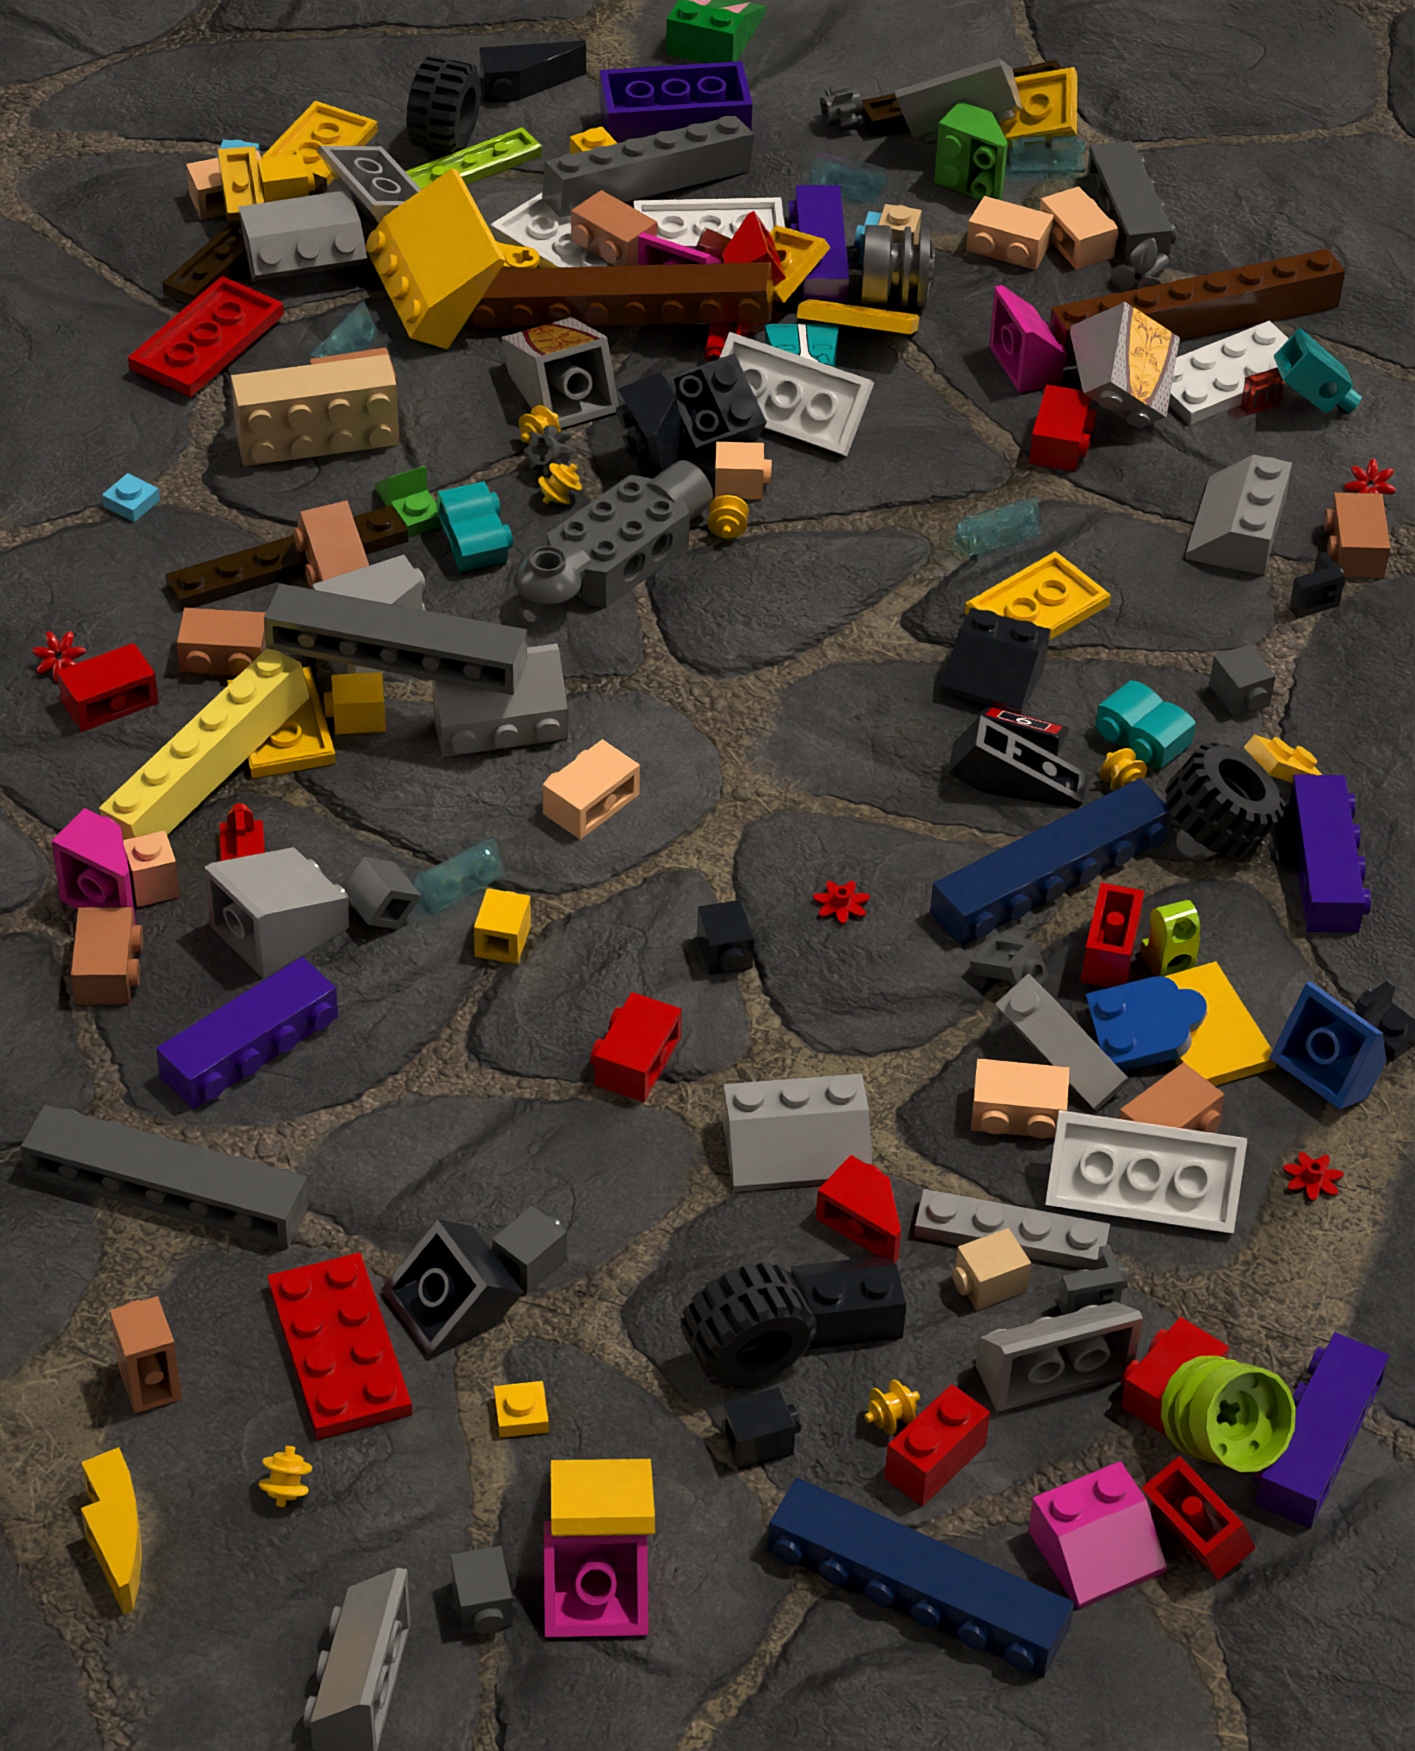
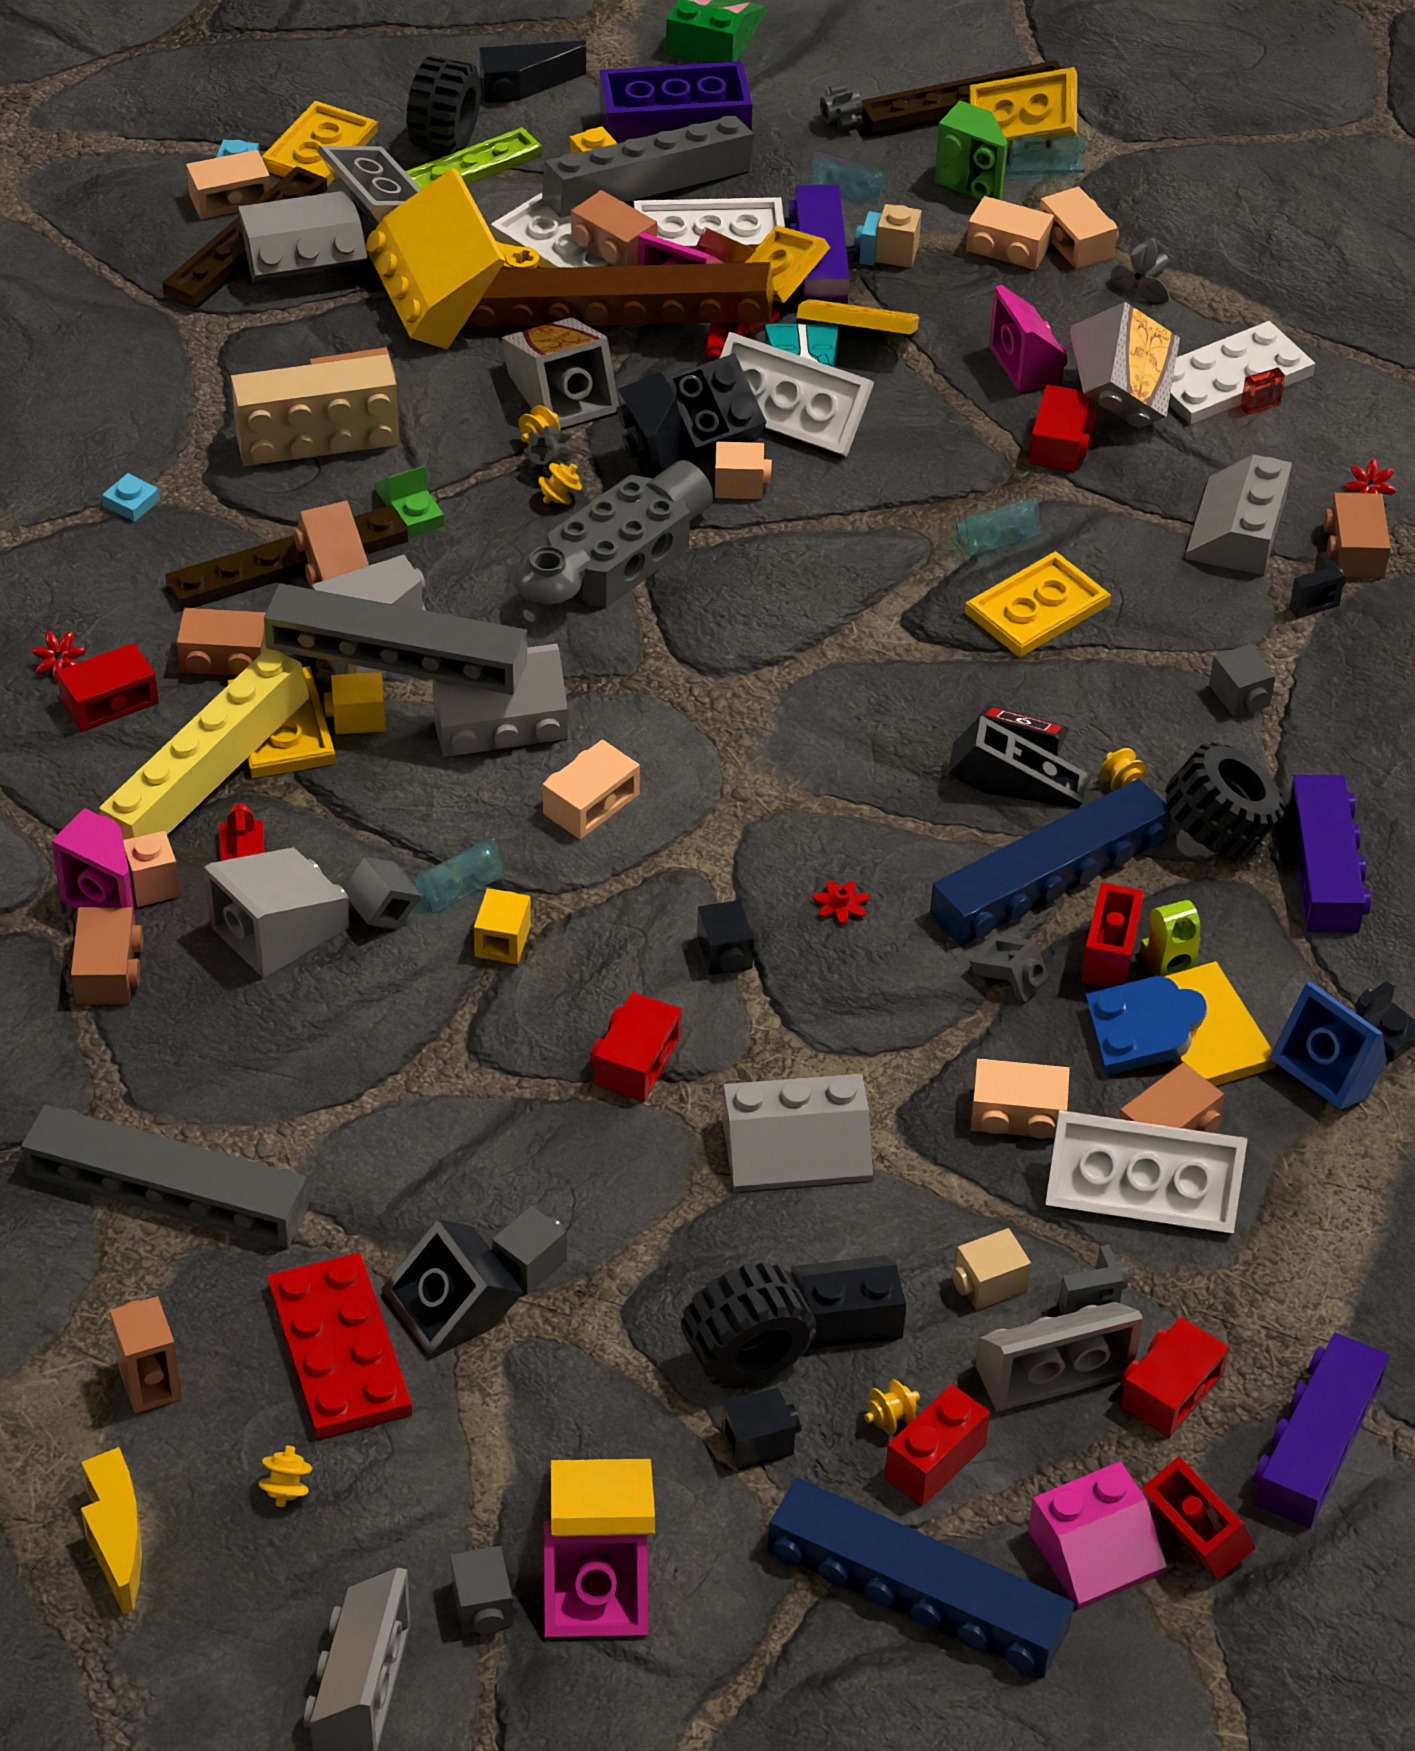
(205, 336): red plate -> none
(239, 179): yellow plate -> none
(247, 1032): dark purple brick -> none
(285, 178): yellow brick -> none
(350, 336): clear light blue hinge -> none
(473, 526): teal brick -> none
(521, 1409): yellow plate -> none
(728, 516): yellow wheel -> none
(754, 244): red slope -> none
(861, 1207): red slope -> none
(896, 266): flat silver wheel -> none
(983, 85): light grey slope -> none
(996, 660): black slope -> none
(1039, 1233): light grey plate -> none
(1062, 1041): light grey slope -> none
(1129, 197): dark grey brick -> none
(1145, 723): teal brick -> none
(1221, 298): reddish brown brick -> none
(1228, 1413): lime wheel -> none
(1280, 759): yellow plate -> none
(1313, 1175): red plant -> none
(1316, 374): teal torso -> none

